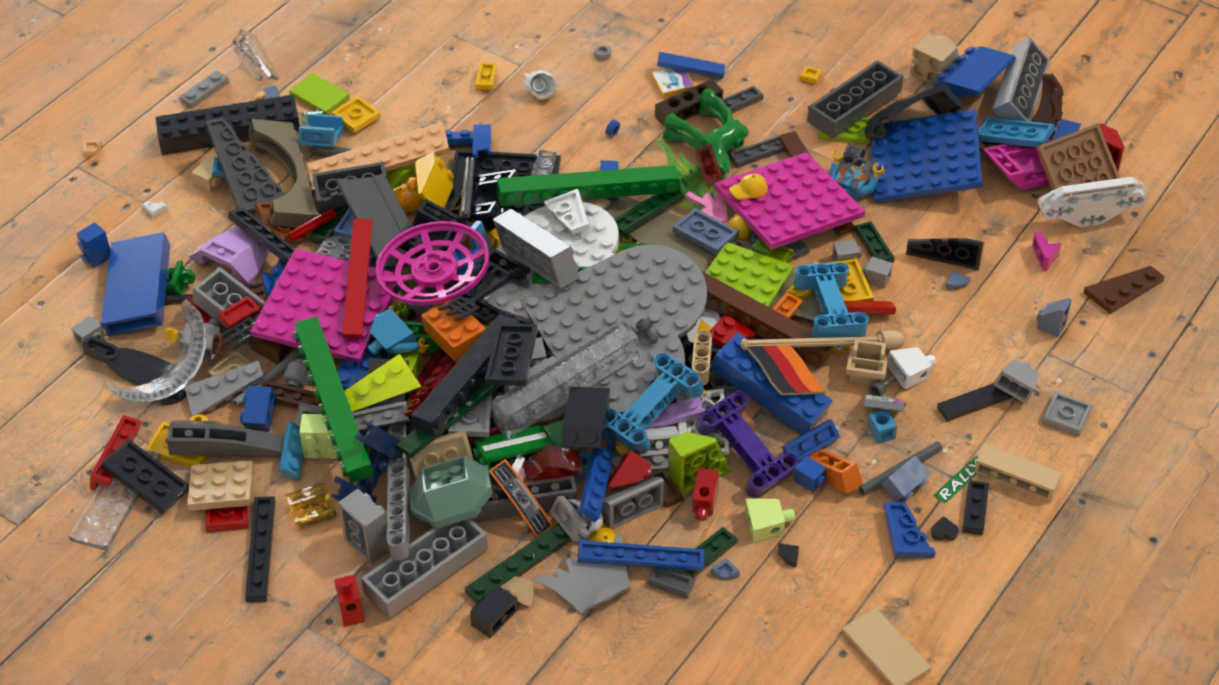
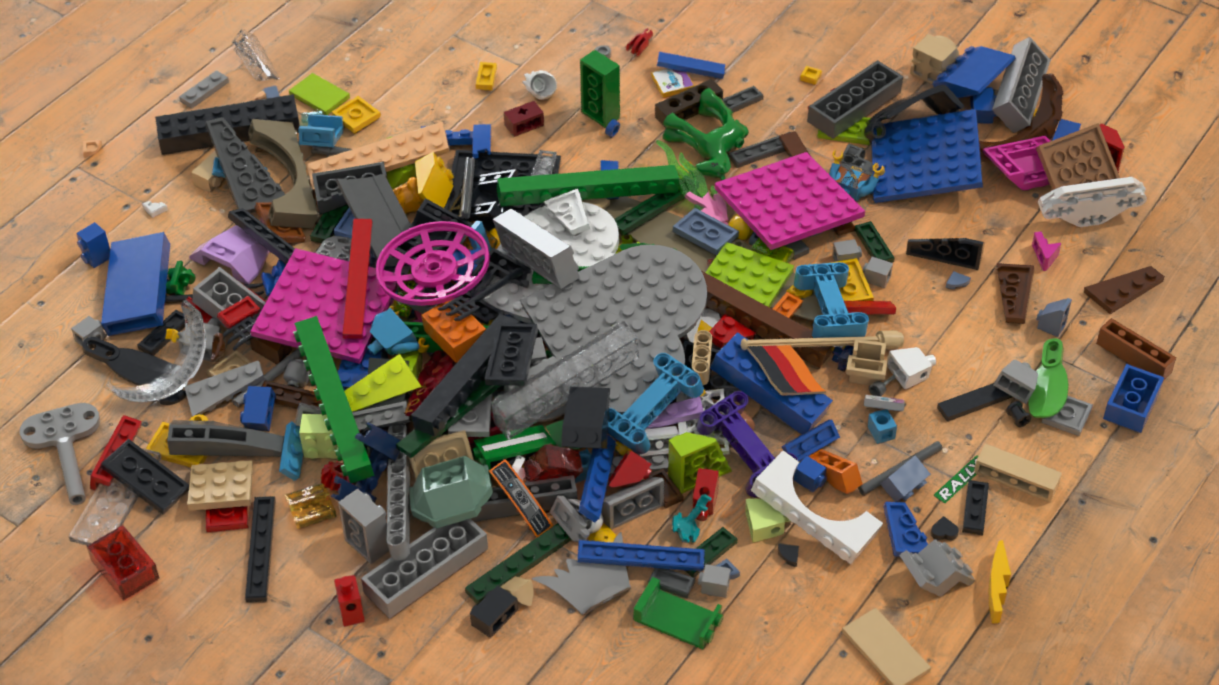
(60, 429): none -> light grey piece
(123, 562): none -> clear red brick
(156, 339): none -> black tile
(312, 225): red axle -> none
(328, 474): none -> red gear
(523, 118): none -> dark red brick
(600, 88): none -> green brick
(639, 42): none -> red arm
(643, 327): dark grey plate -> none
(676, 616): none -> green panel
(686, 526): none -> teal piece
(707, 163): clear red slope -> none
(714, 580): none -> light grey brick
(750, 187): yellow cap -> none
(841, 356): none -> clear blue tile
(842, 537): none -> white arch
(938, 567): none -> light grey bracket
(984, 104): none -> blue brick
(998, 581): none -> yellow slope
(1015, 132): dark azure tile -> none
(1015, 289): none -> reddish brown wing
(1018, 414): none -> black bush
(1052, 382): none -> bright green plant
(1133, 398): none -> blue brick
(1135, 349): none -> dark orange brick

